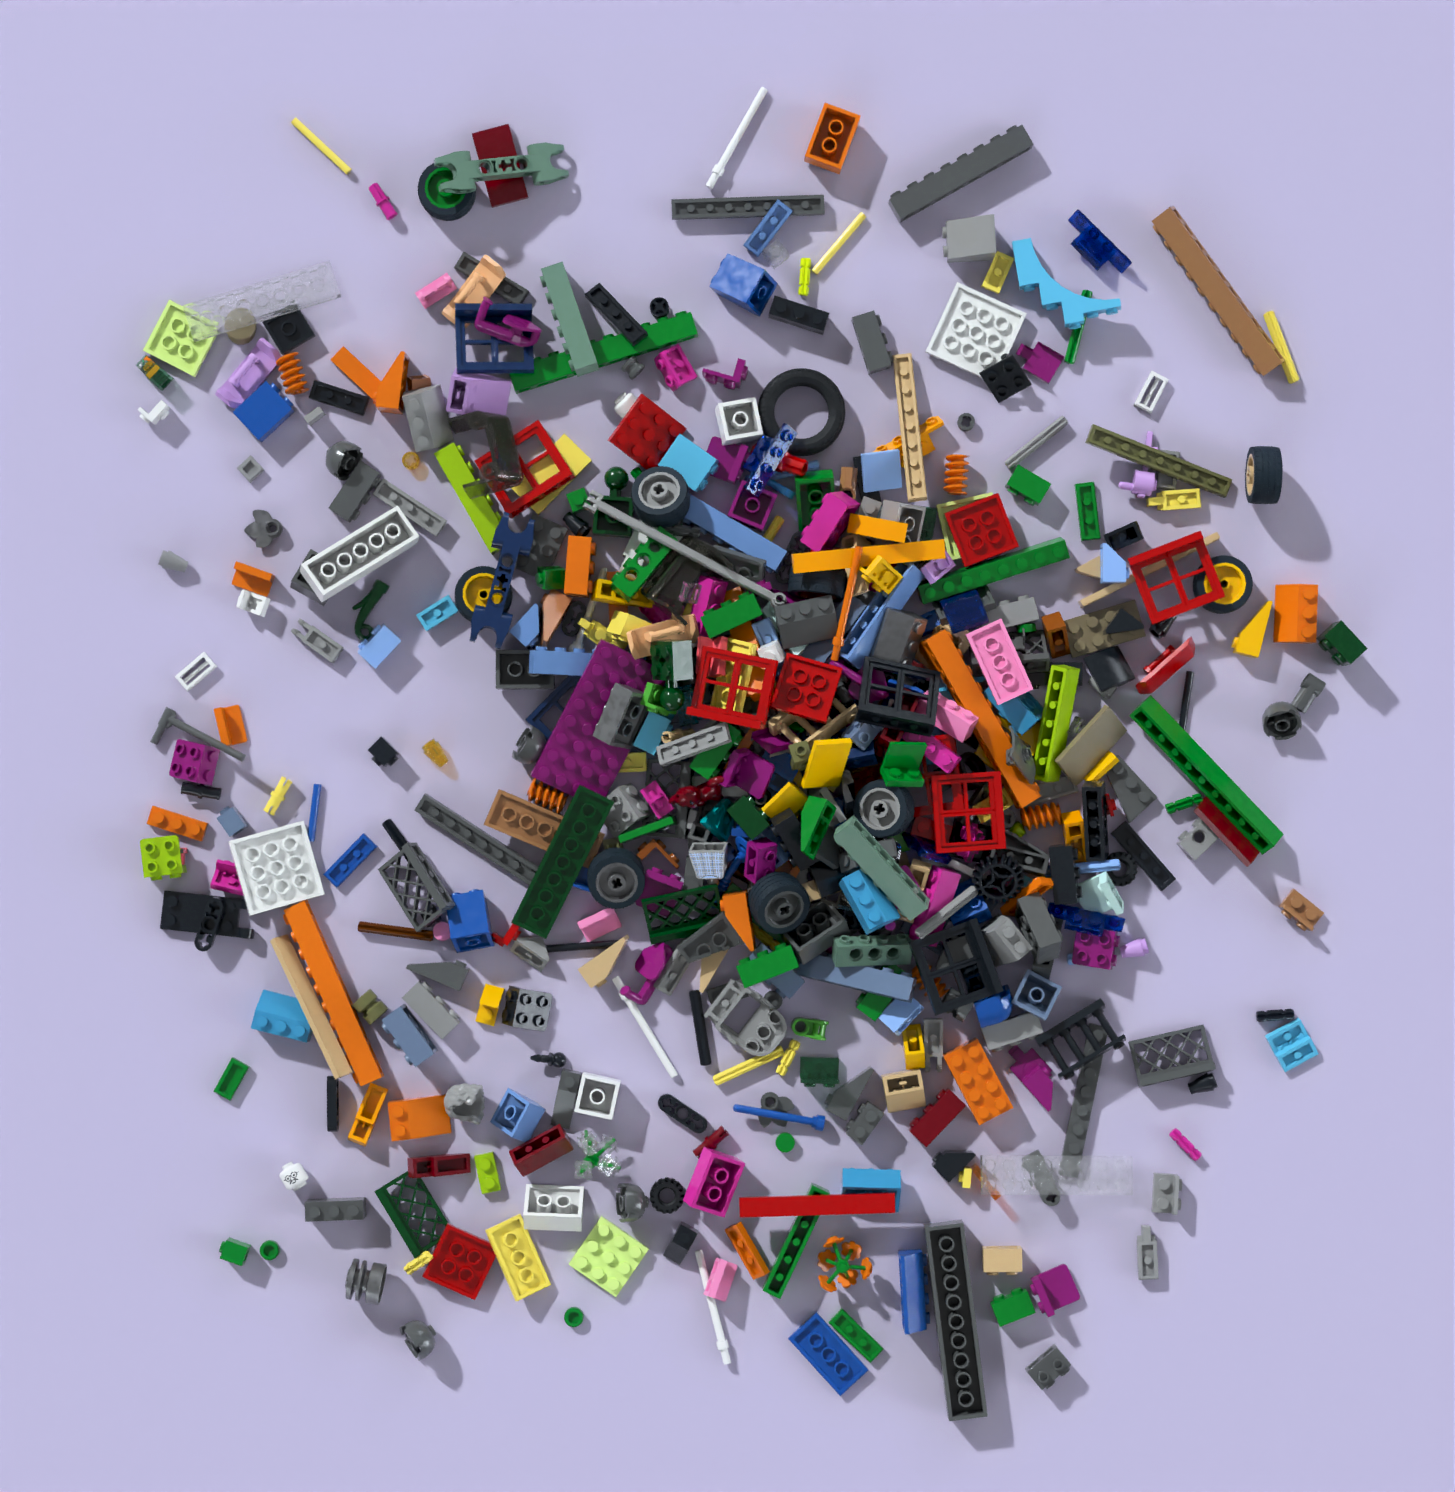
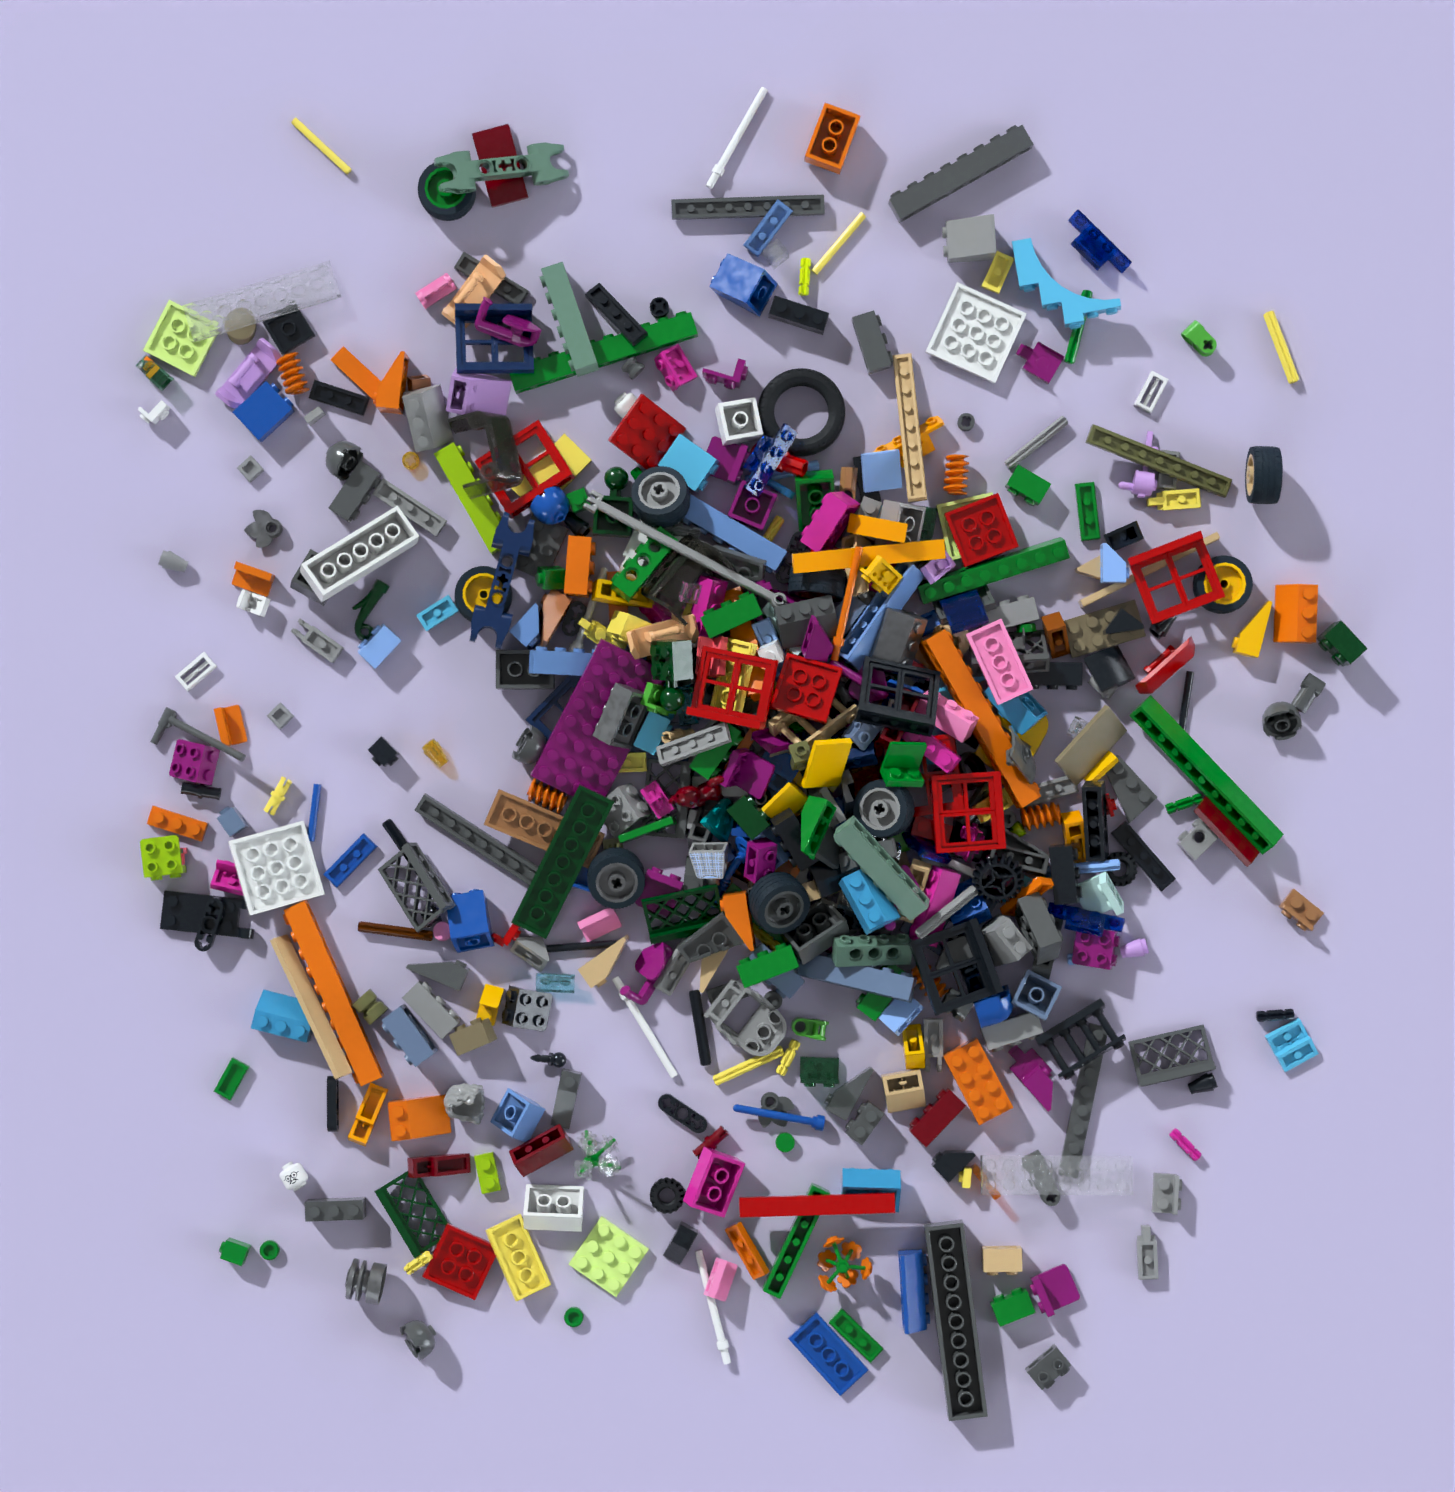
(280, 715): none -> light grey tile
(382, 201): dark pink axle -> none
(472, 1036): none -> dark tan brick
(551, 506): none -> blue cylinder
(555, 983): none -> clear light blue plate
(597, 1095): white brick -> none
(630, 1202): dark grey cylinder -> none
(646, 848): dark orange bracket -> none
(816, 642): none -> magenta slope
(1005, 378): black hinge -> none
(1055, 721): lime brick -> none
(1198, 337): none -> bright green piece
(1218, 291): medium nougat brick -> none

